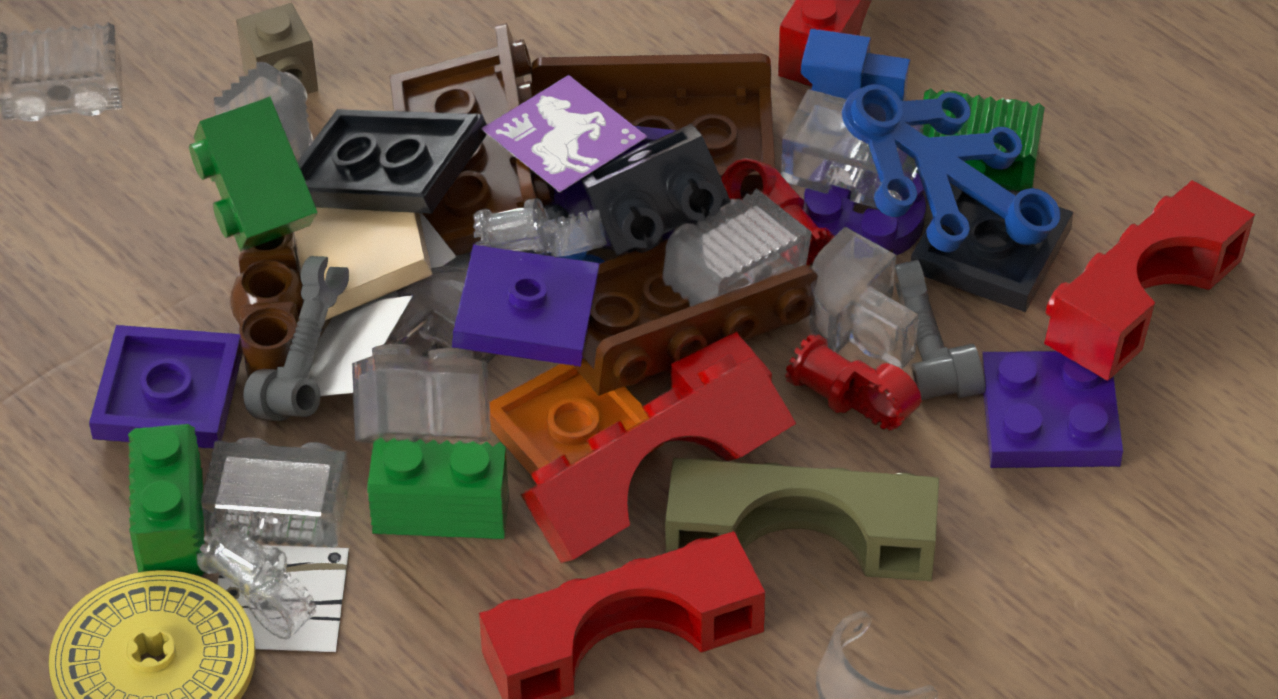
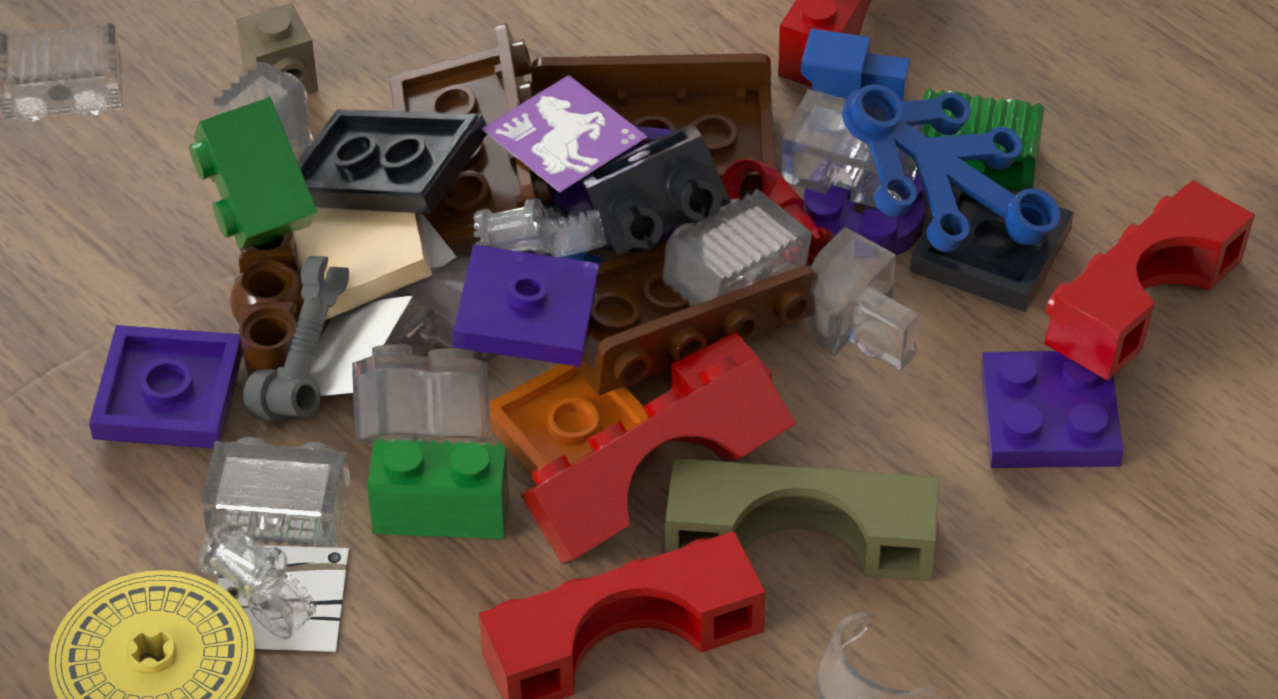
(166, 498): green brick -> none
(854, 383): red connector -> none
(941, 369): dark grey brick -> none

